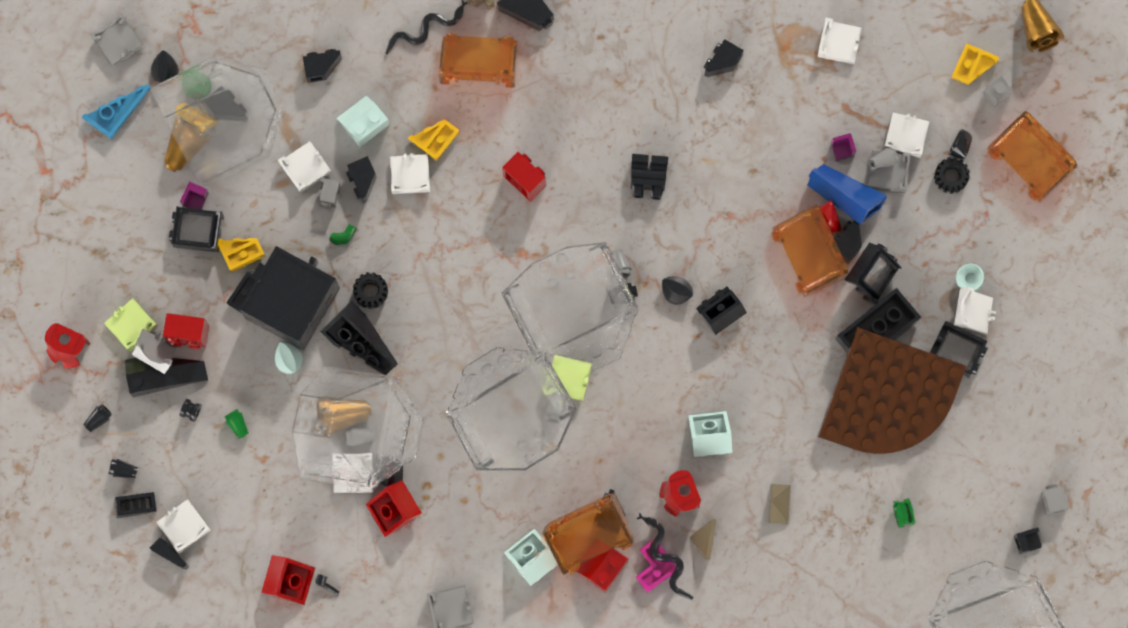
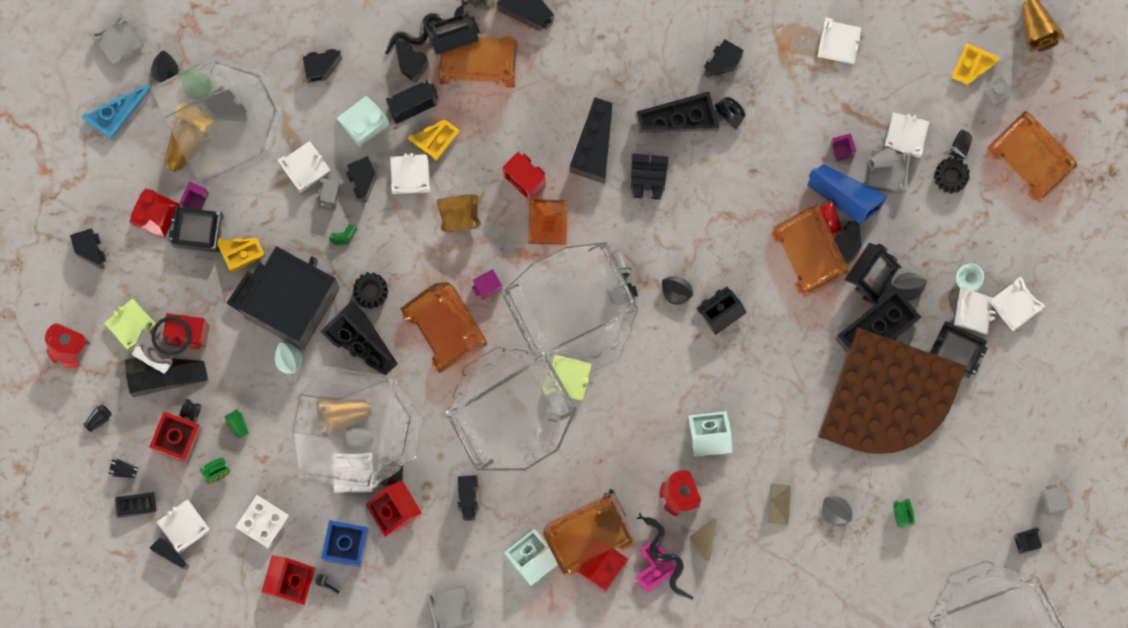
(87, 248): none -> black slope
(153, 213): none -> red slope
(169, 319): none -> black piece
(175, 437): none -> red brick
(215, 471): none -> green wheel
(262, 521): none -> white piece
(345, 543): none -> blue brick
(410, 62): none -> black slope
(412, 101): none -> black window
(445, 325): none -> clear orange windscreen
(453, 33): none -> black window
(459, 212): none -> pearl gold piece
(467, 496): none -> black hips
(486, 284): none -> magenta brick
(548, 221): none -> clear orange slope
(593, 146): none -> black wedge
(682, 115): none -> black wedge
(731, 111): none -> black piece
(836, 510): none -> dark grey piece
(910, 285): none -> dark grey piece
(1016, 304): none -> white piece

